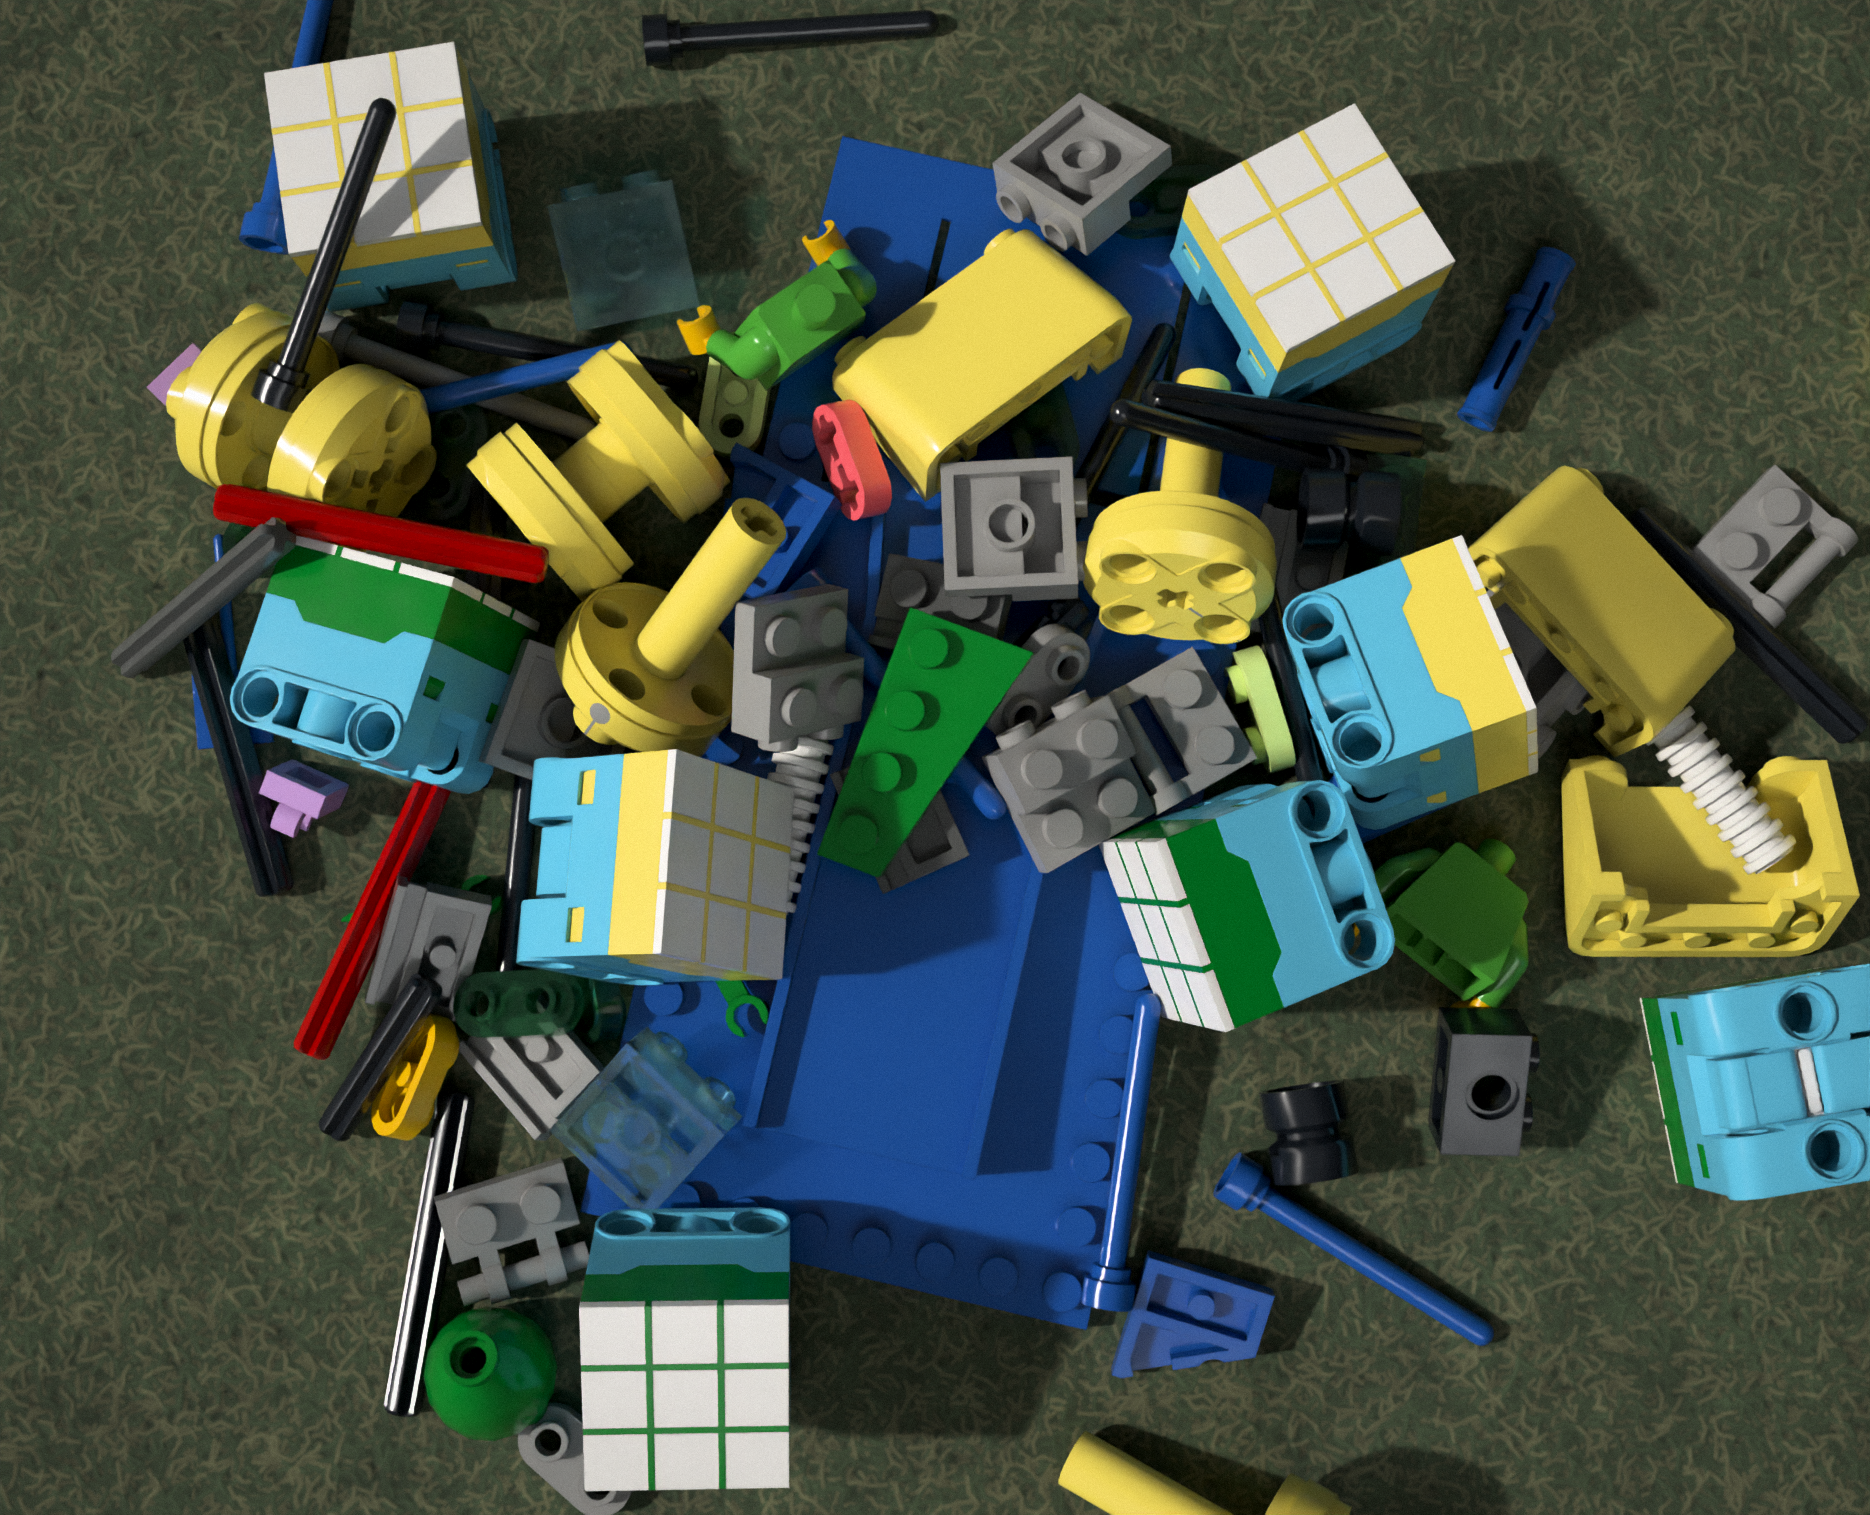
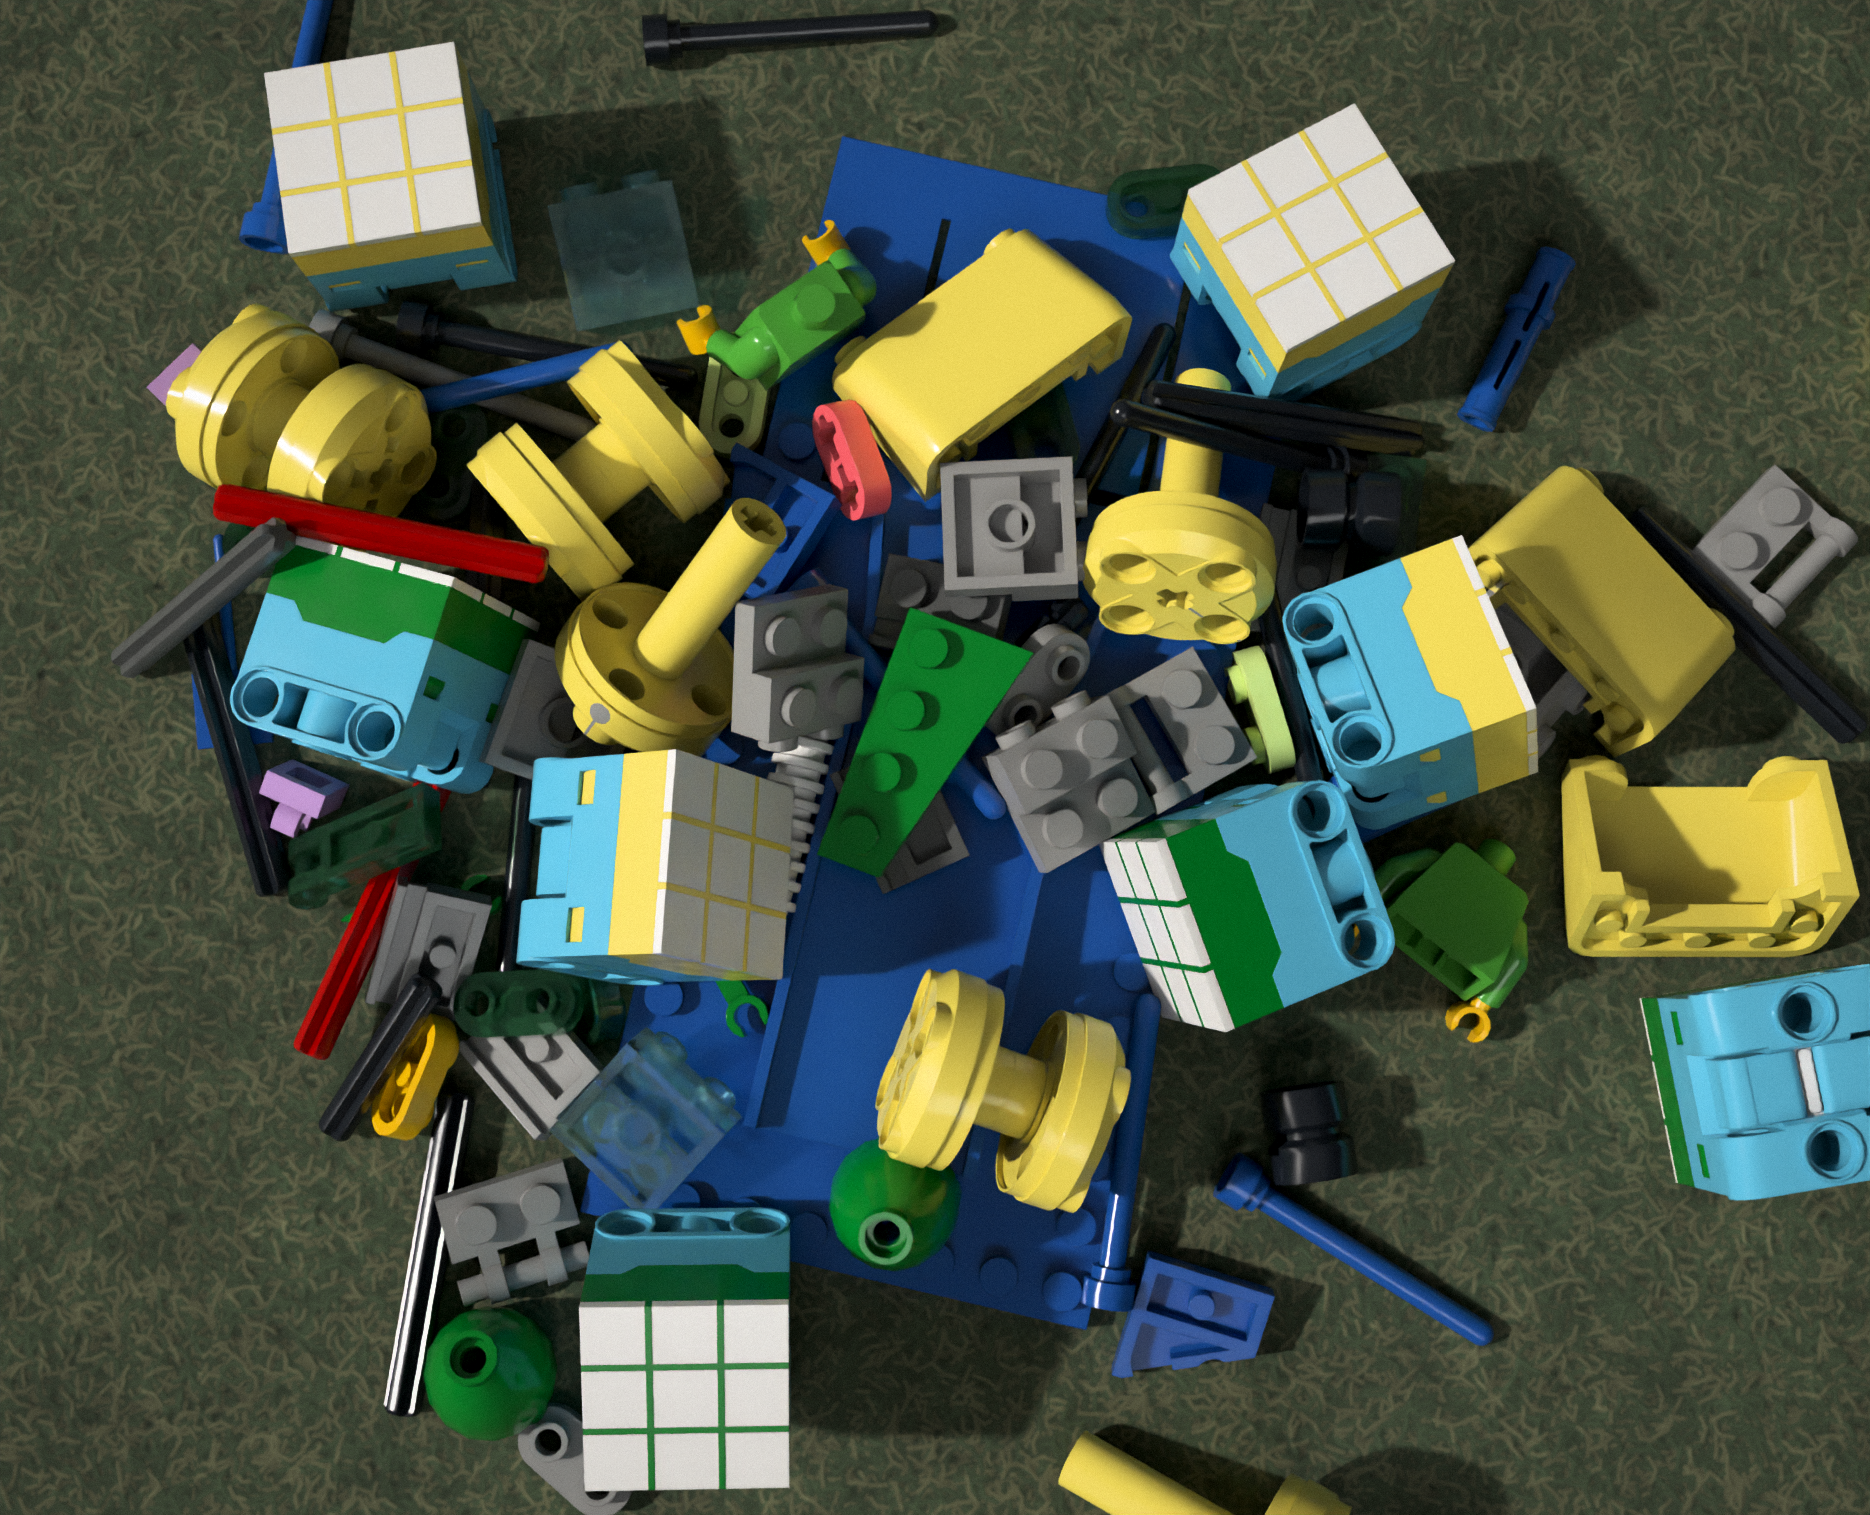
(285, 380): black piece -> none
(364, 845): none -> clear green plate
(877, 1188): none -> green piece
(1046, 1105): none -> light yellow piece
(1078, 174): light grey plate -> none
(1467, 1048): black brick -> none
(1722, 793): white piece -> none

